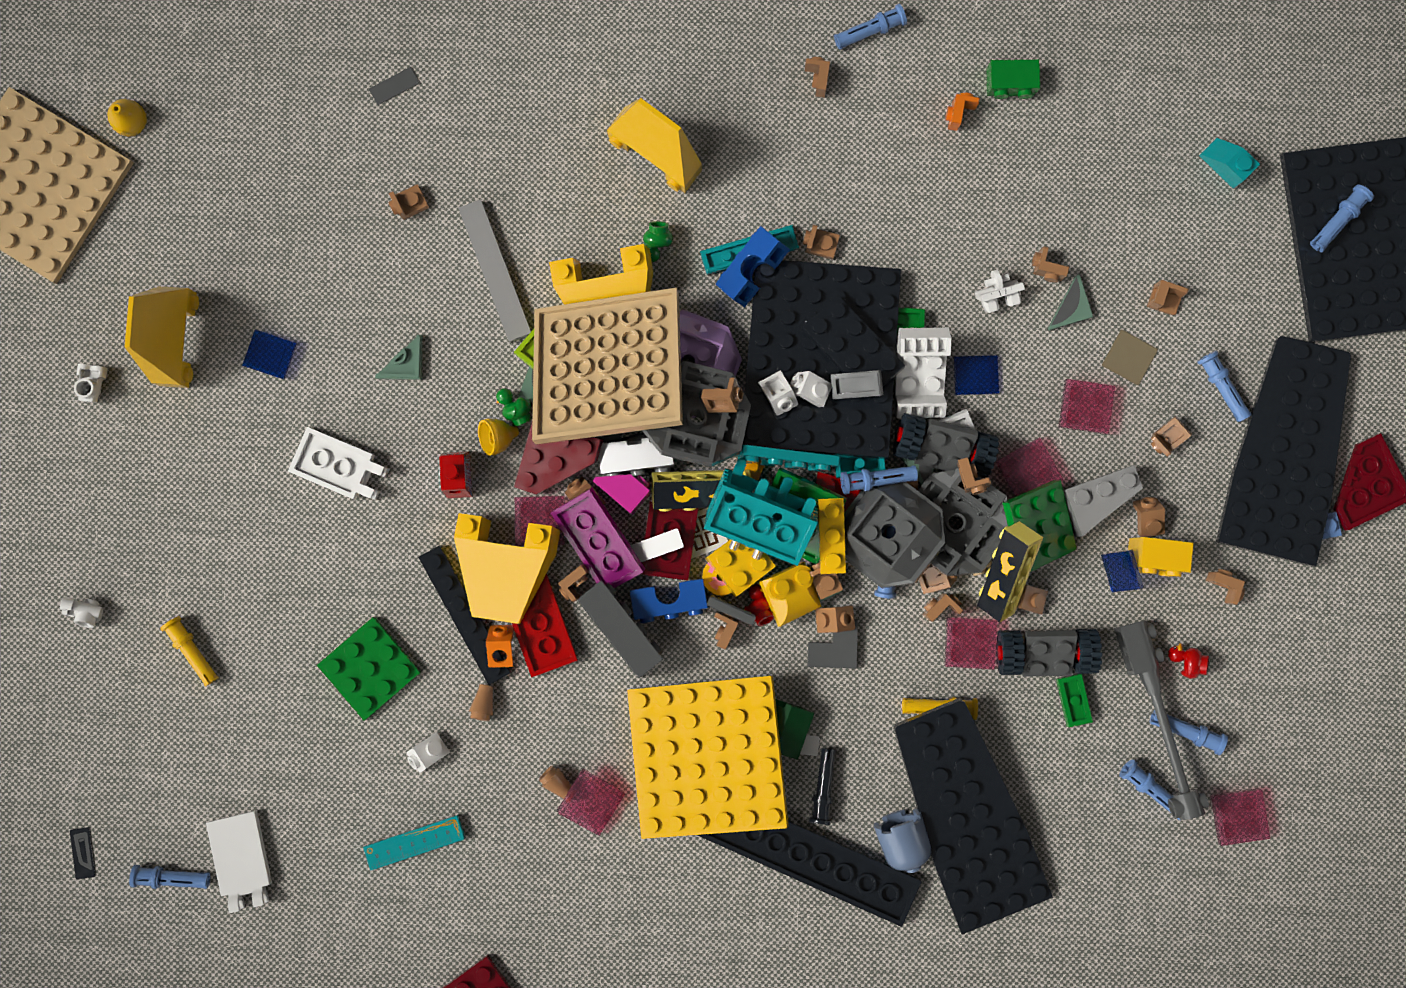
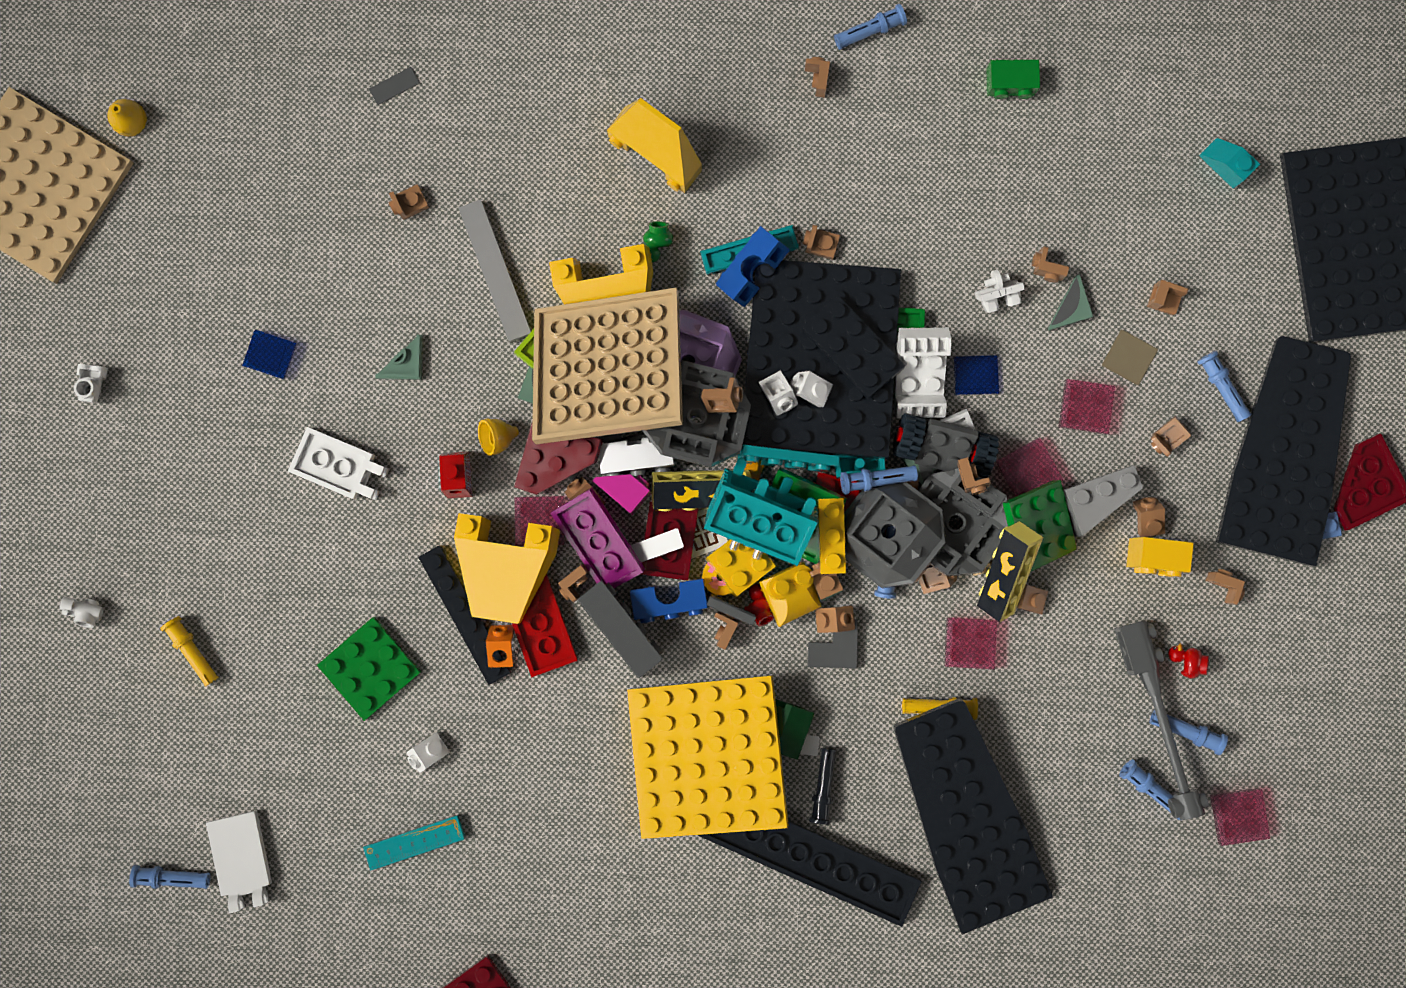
(82, 853): black sticker -> none
(158, 331): yellow wedge -> none
(482, 704): medium nougat cone -> none
(514, 411): green animal -> none
(555, 782): medium nougat cone -> none
(591, 802): clear pink plate -> none
(857, 384): tile -> none
(904, 840): sand blue cylinder -> none
(935, 607): medium nougat bracket -> none
(955, 112): orange bracket -> none
(1048, 652): plate -> none
(1074, 700): green plate -> none
(1122, 571): clear blue piece -> none
(1348, 210): medium blue pin -> none

